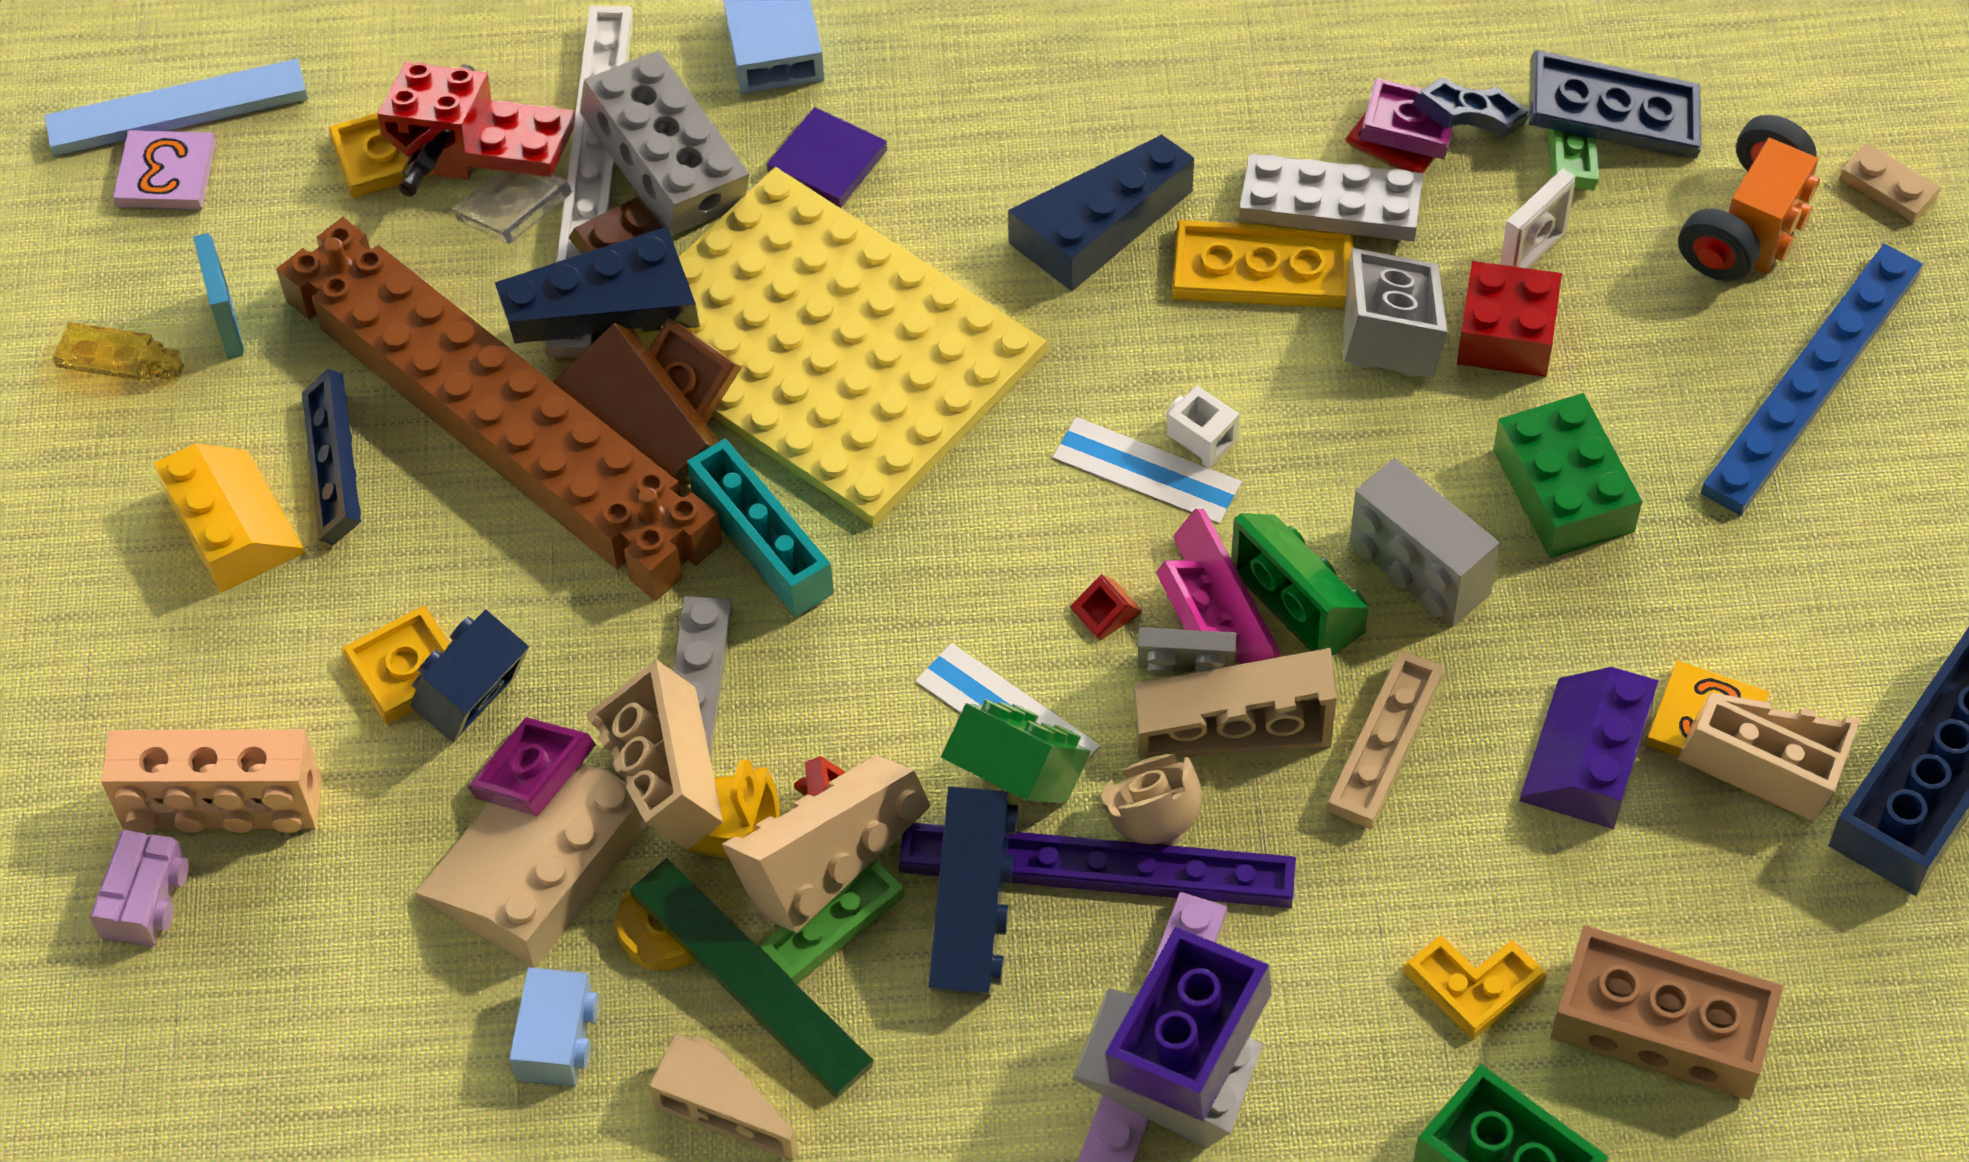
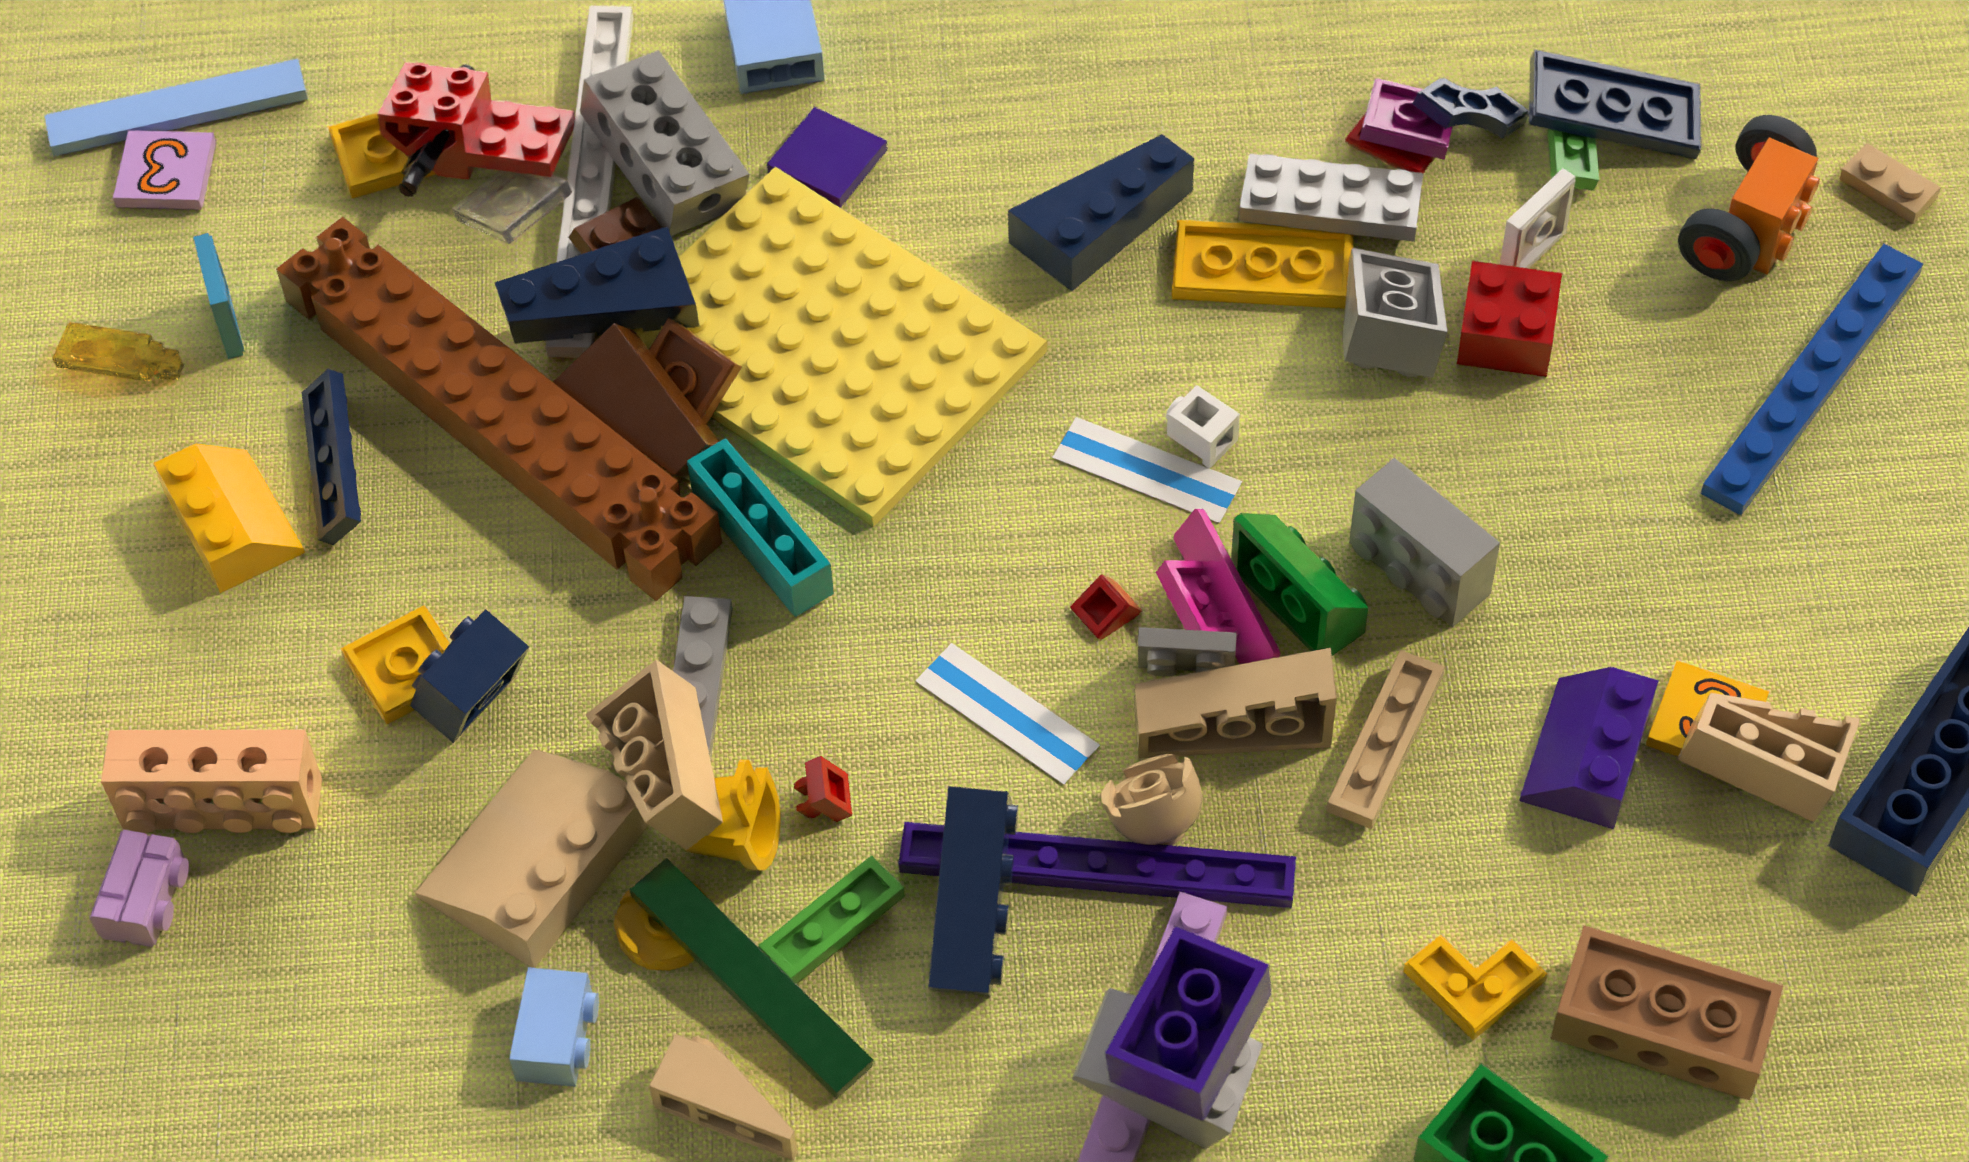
(531, 766): magenta tile -> none
(826, 841): tan wedge -> none
(1016, 752): green brick -> none
(1567, 475): green brick -> none

